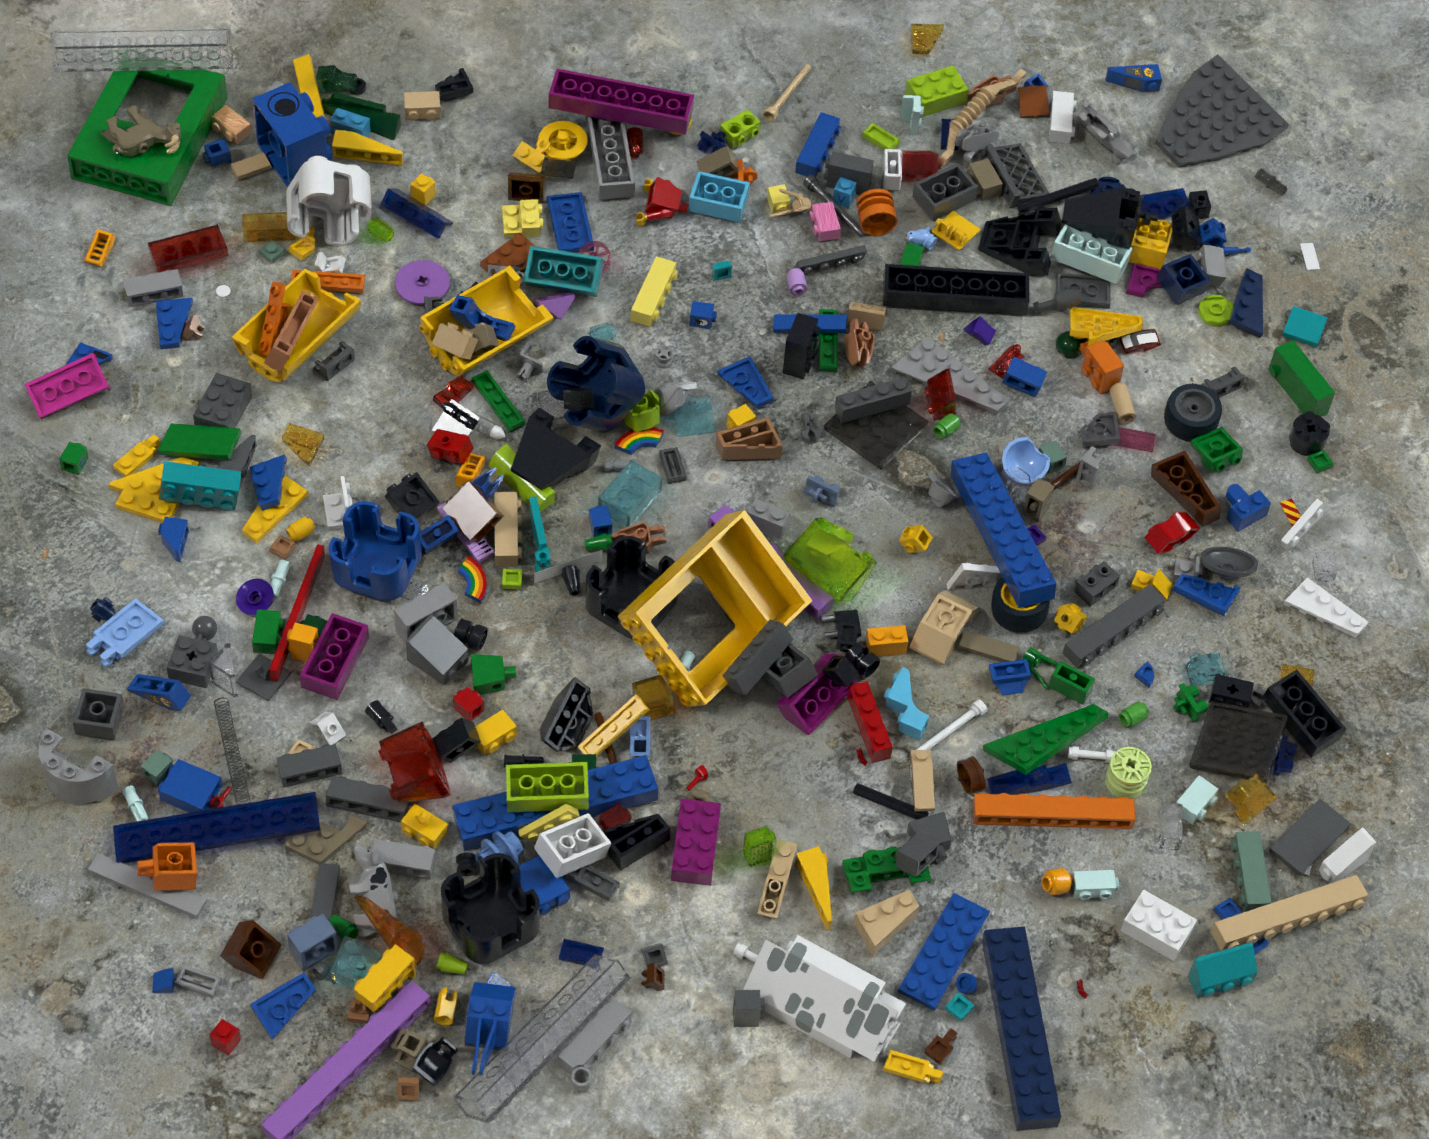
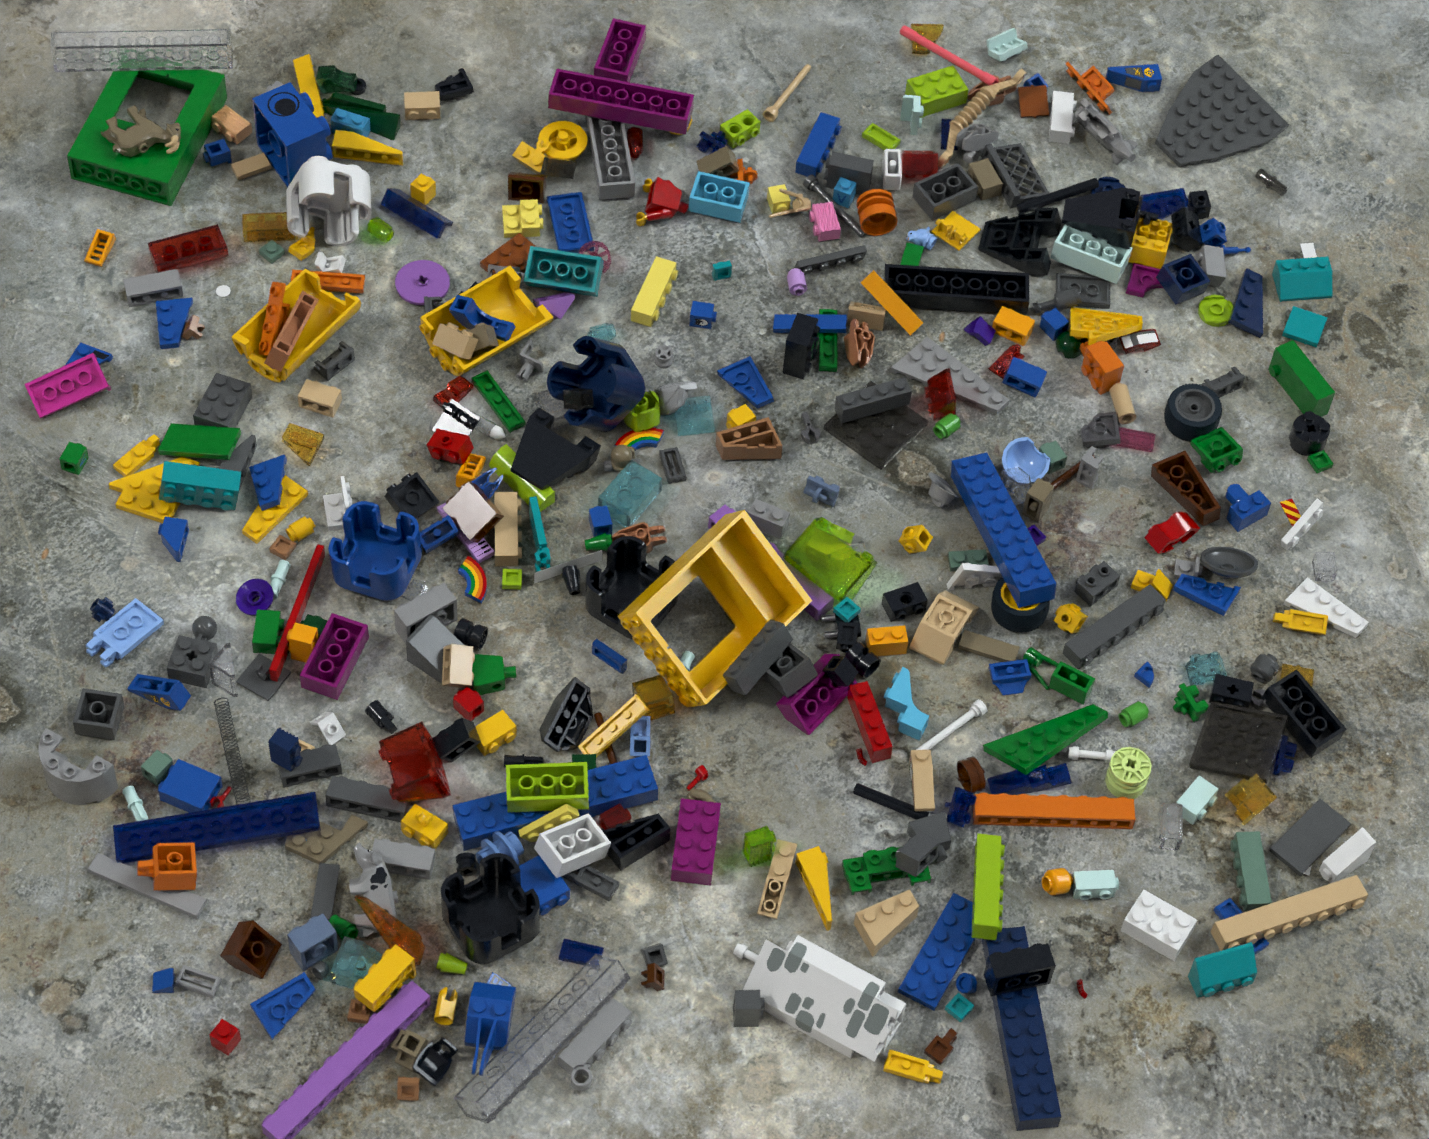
(285, 750): none -> dark blue brick
(320, 398): none -> tan brick
(457, 666): none -> tan brick
(609, 656): none -> blue tile
(620, 50): none -> magenta brick
(621, 456): none -> dark tan piece
(846, 610): none -> teal plate
(892, 302): none -> light orange tile
(911, 594): none -> black brick
(914, 36): none -> coral piece
(956, 558): none -> sand green plate
(959, 807): none -> clear blue hips
(986, 887): none -> lime brick
(1005, 45): none -> light aqua bracket
(1013, 325): none -> light orange brick
(1019, 969): none -> black brick
(1053, 323): none -> blue brick
(1095, 84): none -> orange bracket
(1264, 668): none -> dark grey head
(1302, 621): none -> yellow hinge
(1303, 279): none -> teal slope

